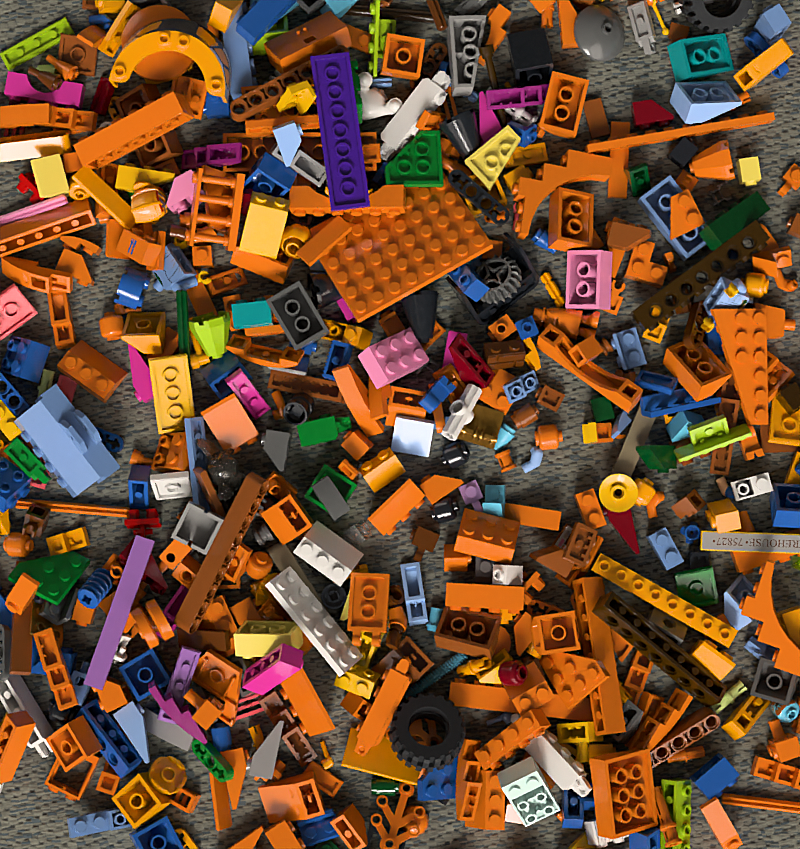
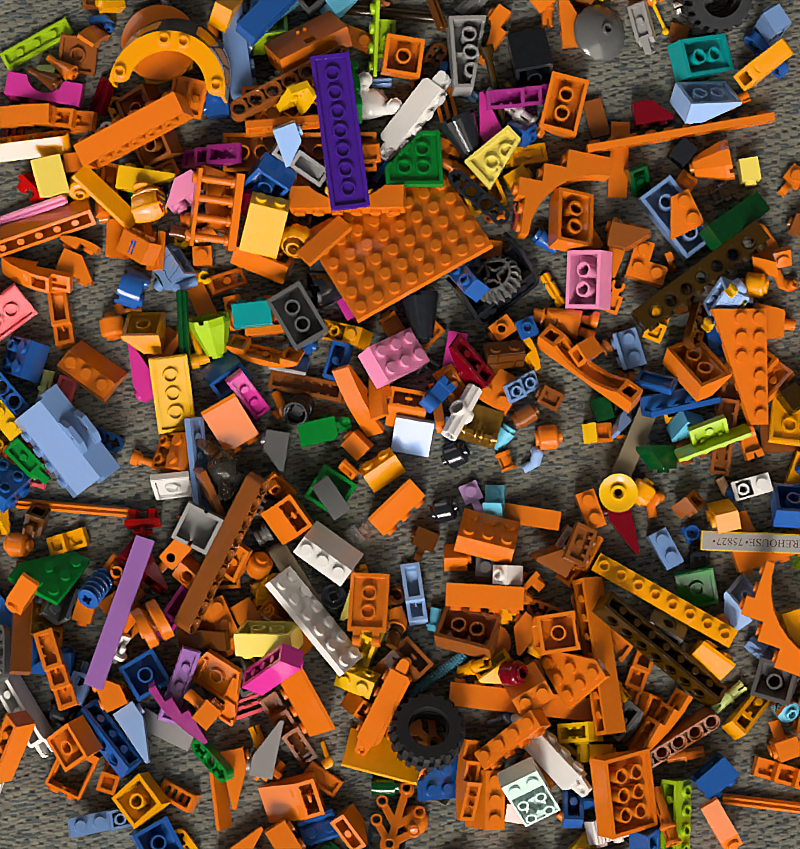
(113, 38): light orange tile -> none
(139, 486): blue slope -> none
(167, 775): light orange tile -> none
(221, 736): blue brick -> none
(430, 119): orange tile -> none
(438, 486): orange slope -> none

